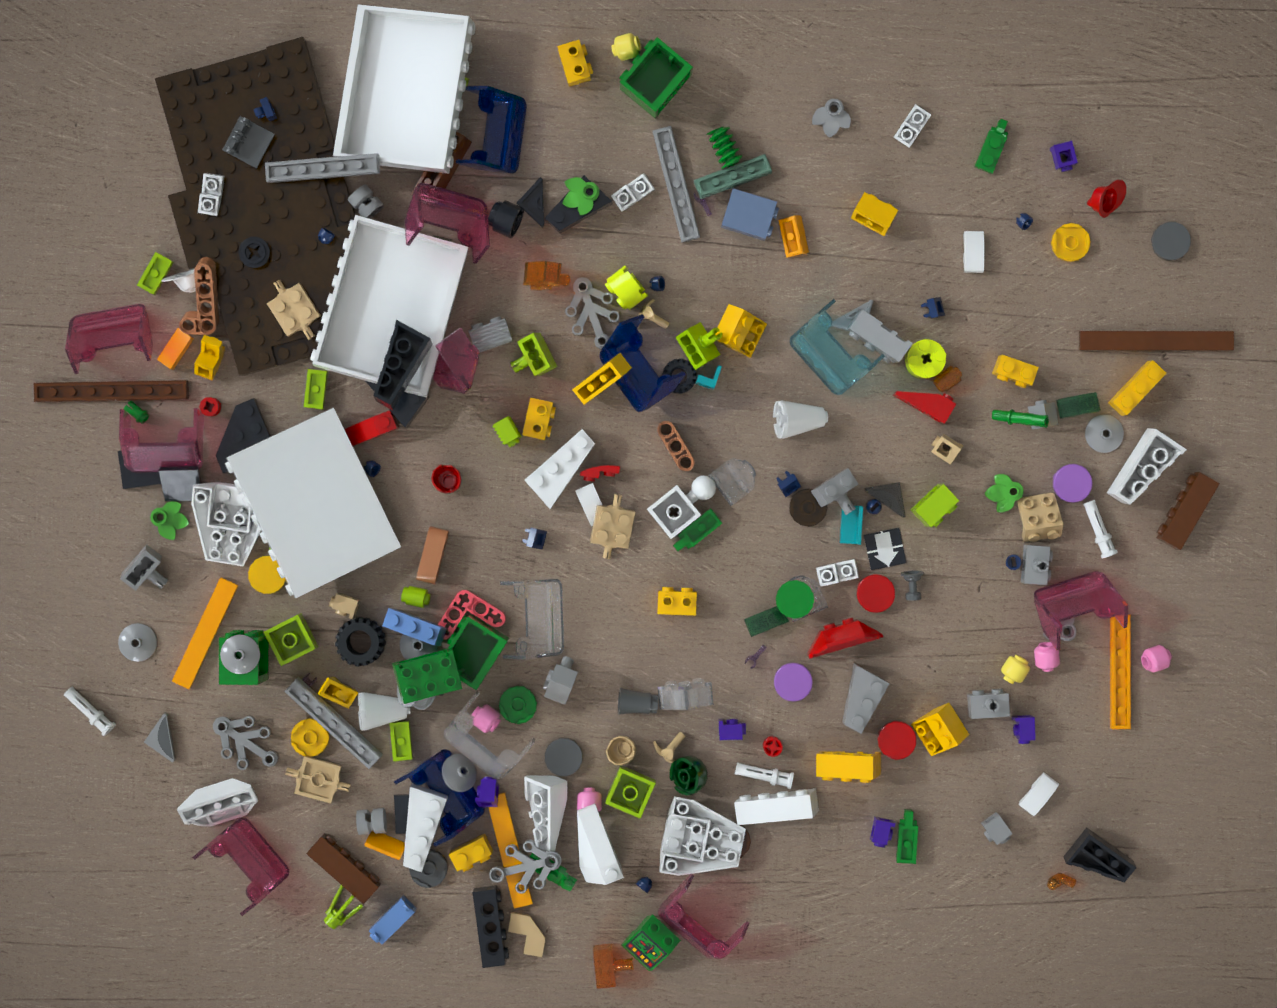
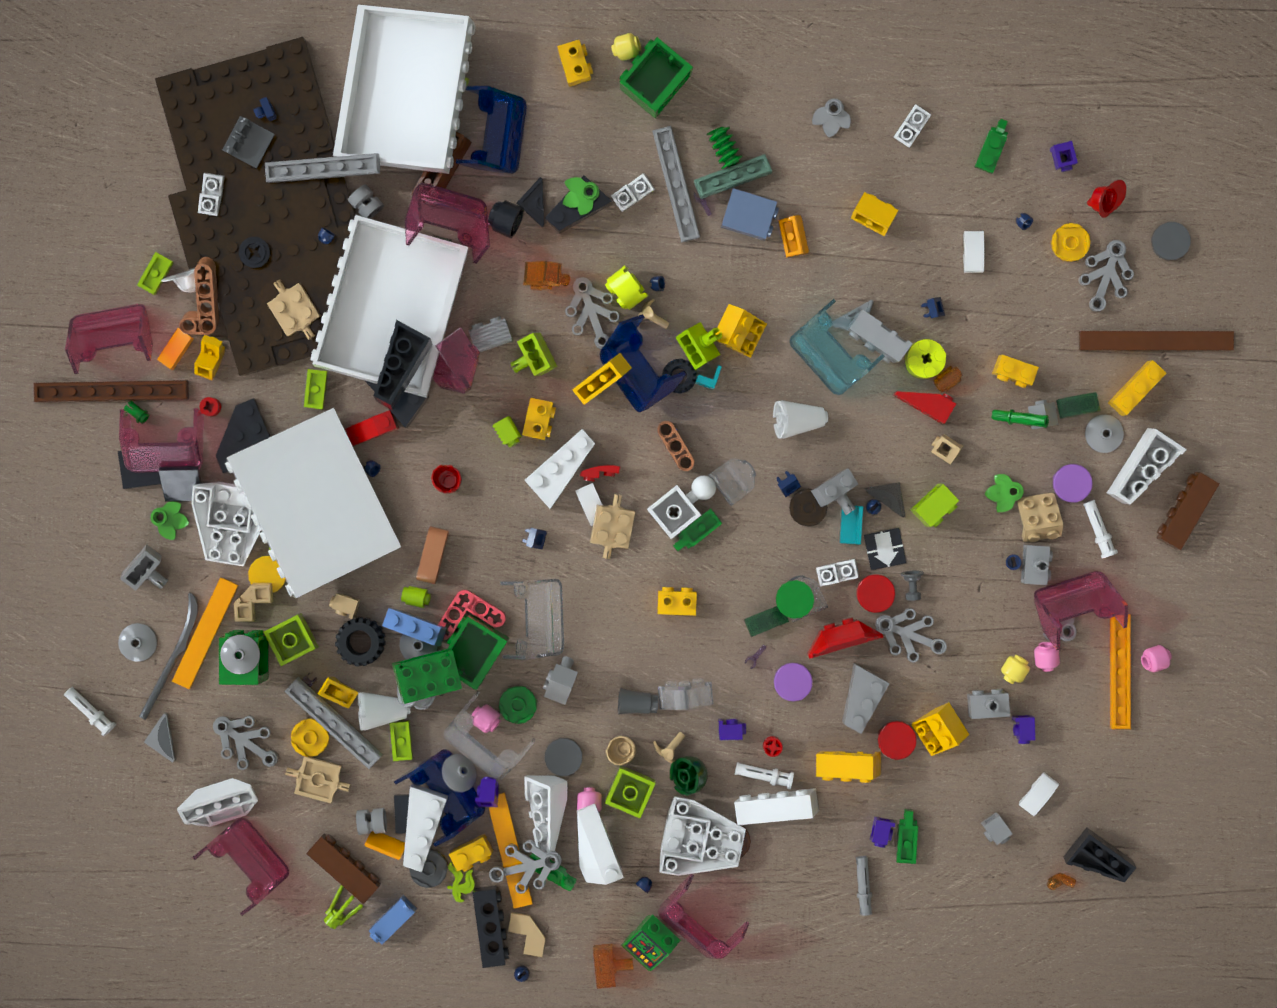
(179, 649): none -> dark grey piece
(245, 605): none -> tan tile
(458, 888): none -> lime piece
(519, 970): none -> dark blue hinge
(863, 886): none -> light grey pin
(907, 633): none -> light grey plant
(1107, 272): none -> light grey plant

